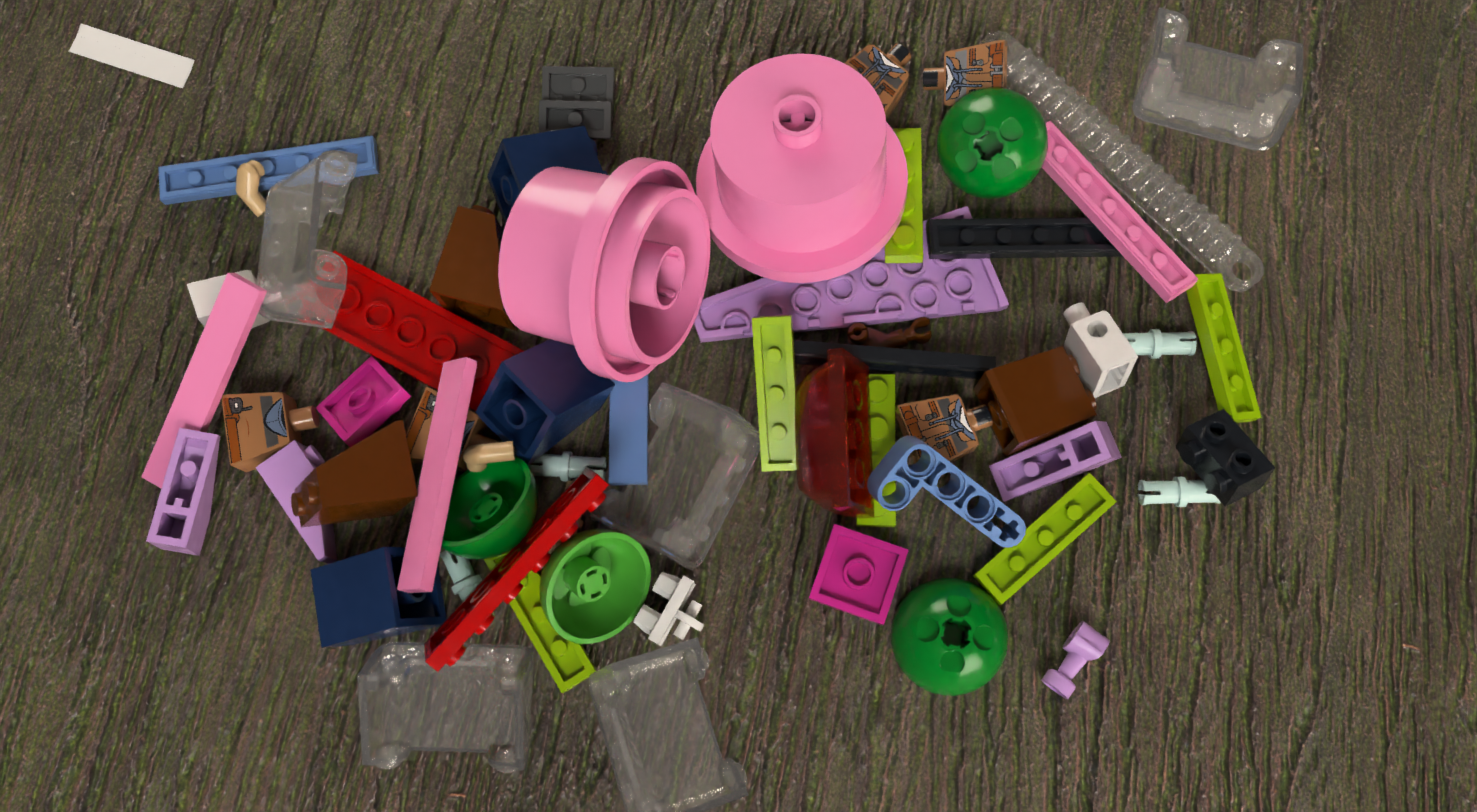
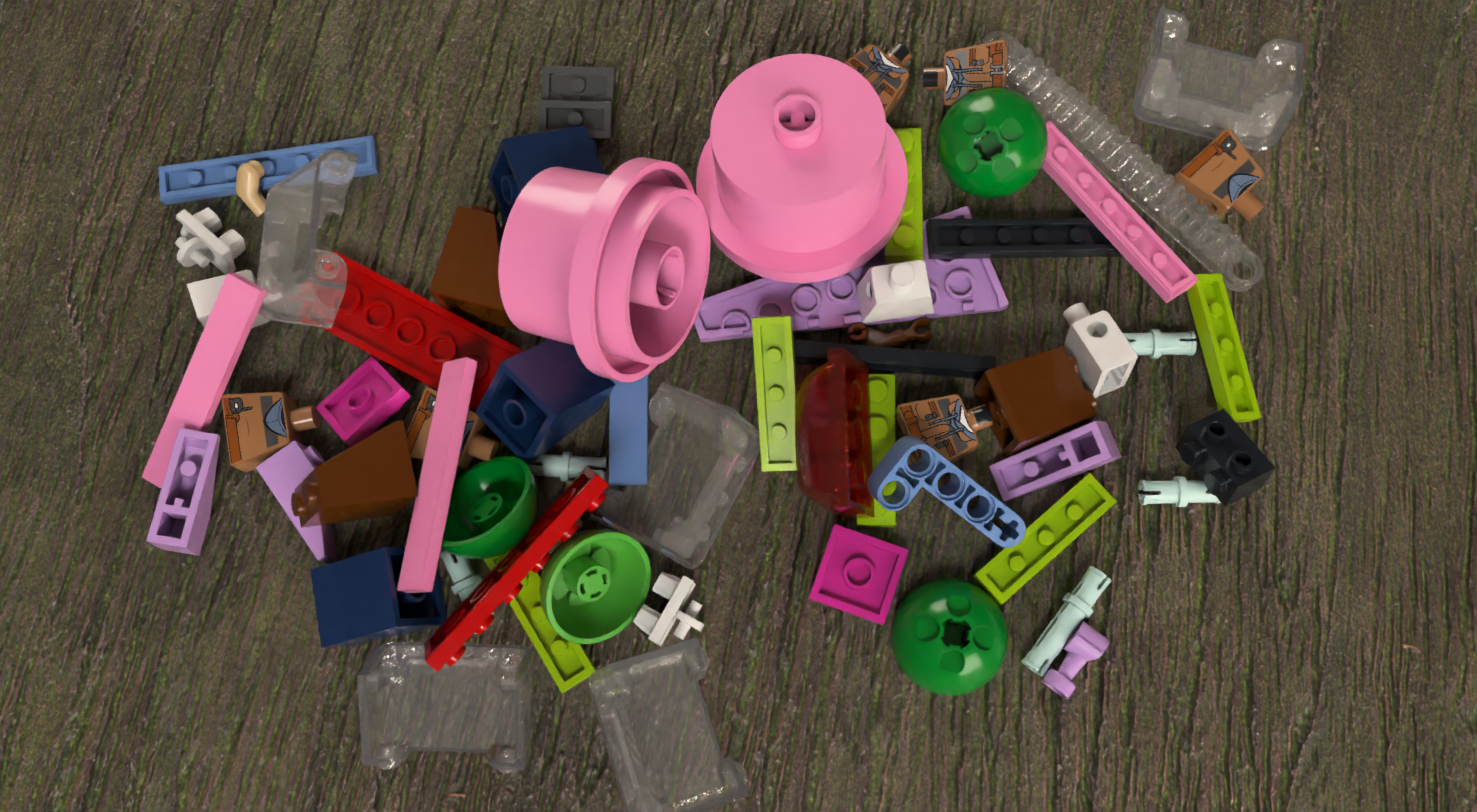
(132, 56): white sticker -> none
(200, 244): none -> white hips
(479, 455): tan arm -> none
(896, 292): none -> white torso
(1071, 614): none -> light aqua pin
(1223, 177): none -> medium nougat torso

